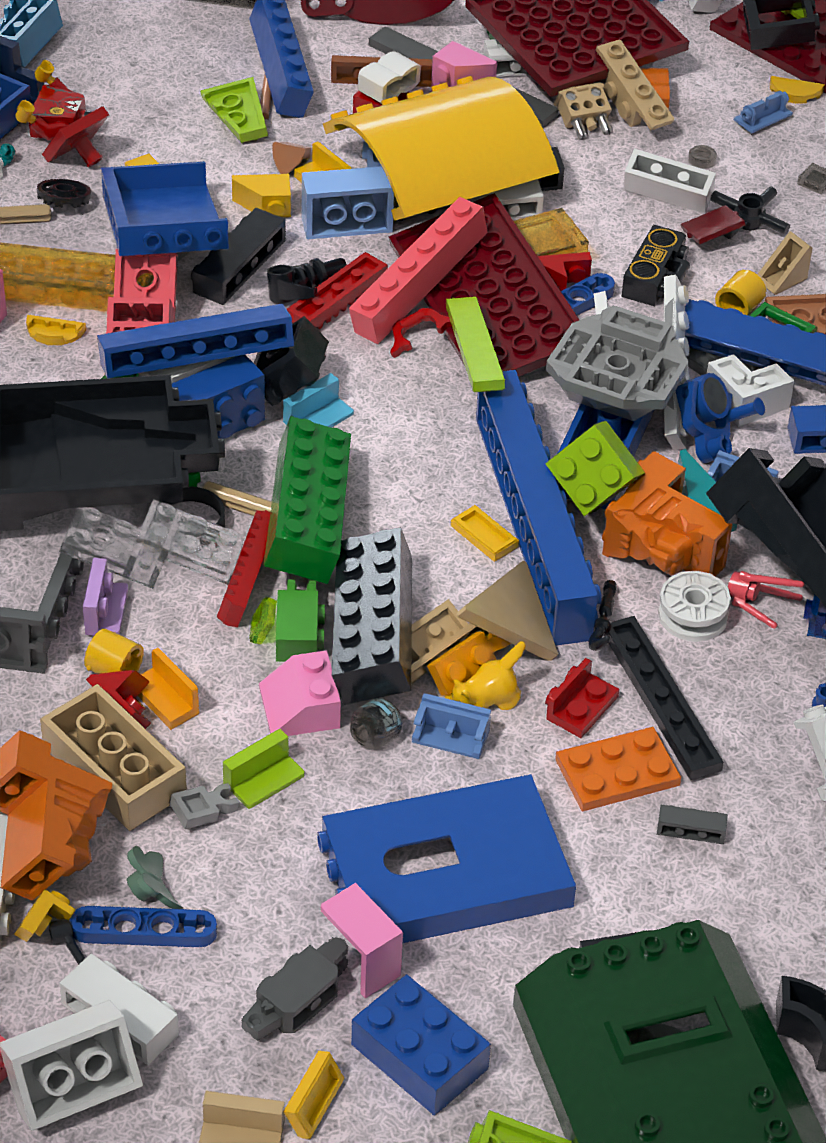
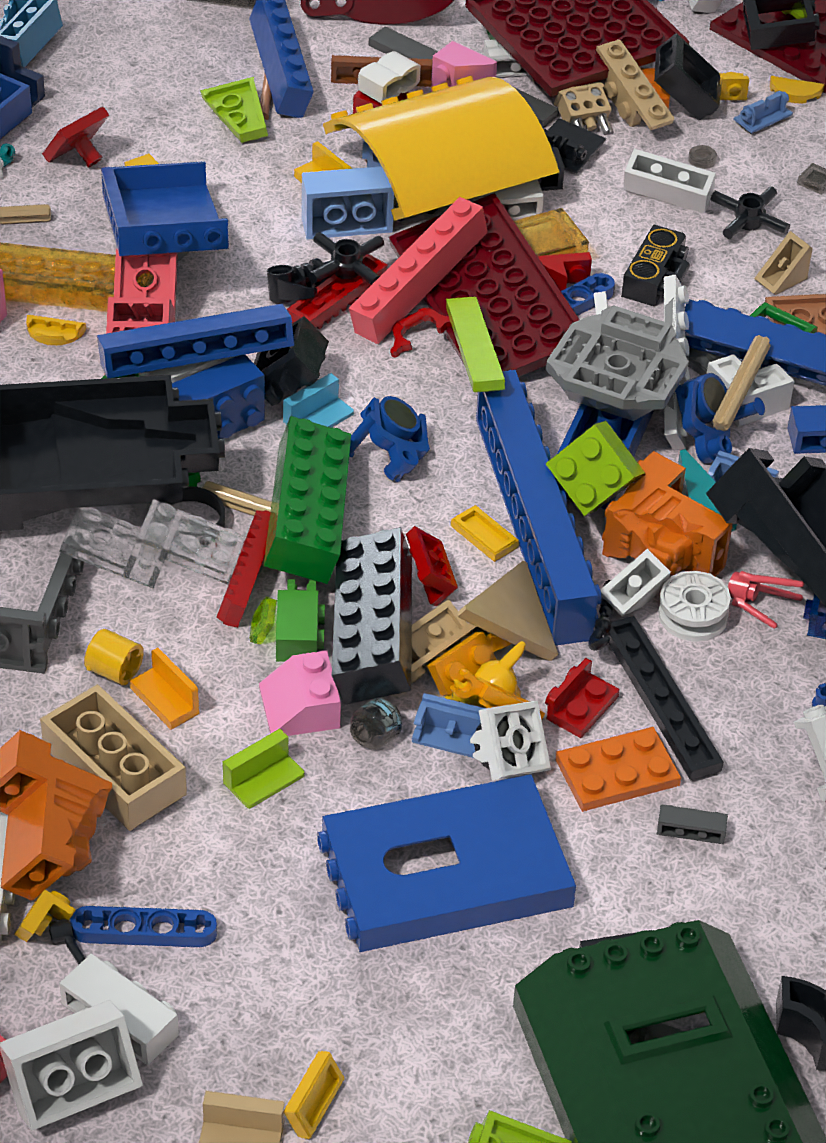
(54, 106): red torso -> none
(63, 191): black wheel -> none
(103, 600): lavender bracket -> none
(124, 688): red slope -> none
(147, 879): sand green animal -> none
(201, 807): light grey plate -> none
(249, 248): black brick -> none
(264, 192): yellow slope -> none
(289, 156): nougat tile -> none
(297, 990): dark grey hinge -> none
(346, 258): none -> black bar
(370, 933): bright pink panel -> none
(391, 428): none -> blue piece
(420, 1044): blue brick -> none
(432, 565): none -> red bracket
(489, 693): none -> light orange plate
(511, 740): none -> white piece
(574, 143): none -> black hinge
(636, 584): none -> white slope
(687, 77): none -> black window
(712, 224): dark red piece -> none
(733, 86): none -> yellow bracket
(741, 383): none -> tan axle
(742, 292): yellow piece -> none

